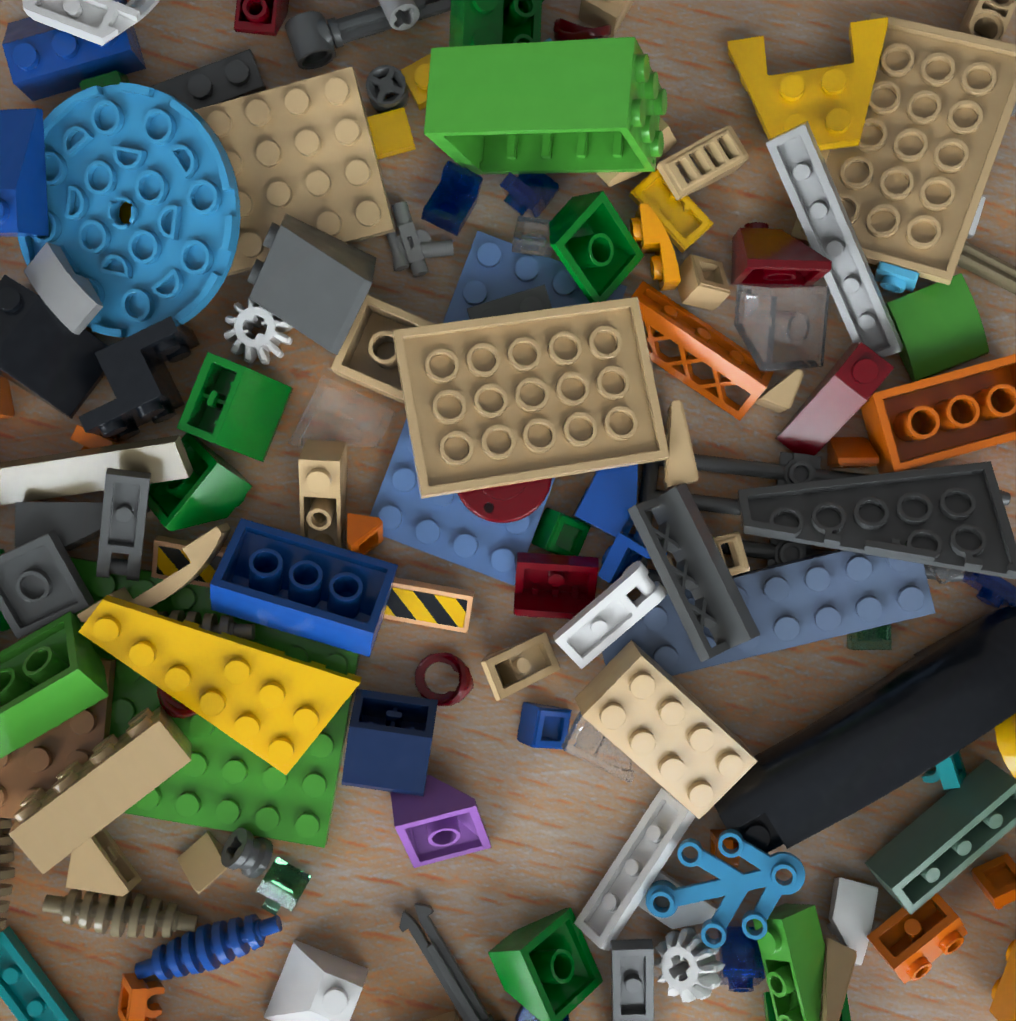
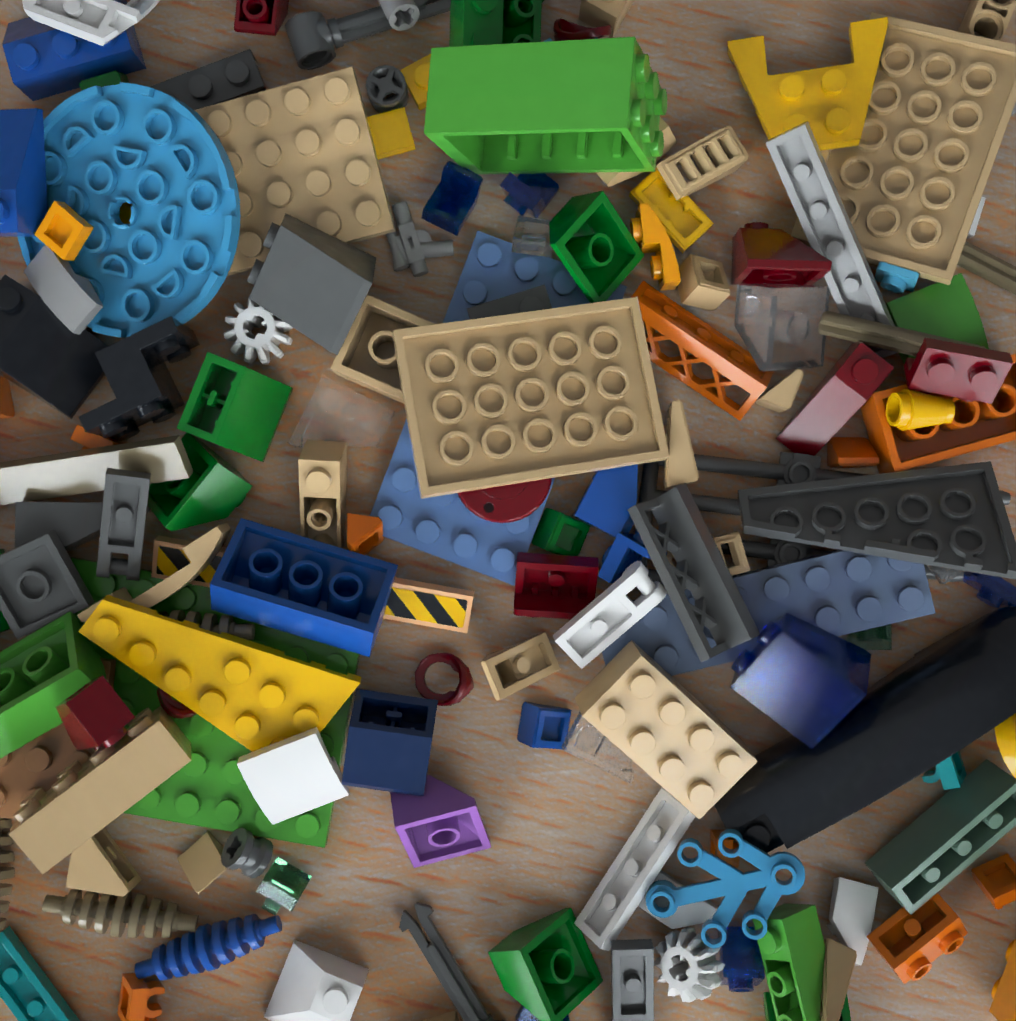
(63, 231): none -> light orange plate
(95, 715): none -> dark red slope
(292, 776): none -> white slope
(802, 677): none -> clear blue slope
(876, 333): none -> dark tan axle
(918, 410): none -> yellow cone
(957, 370): none -> dark red bracket

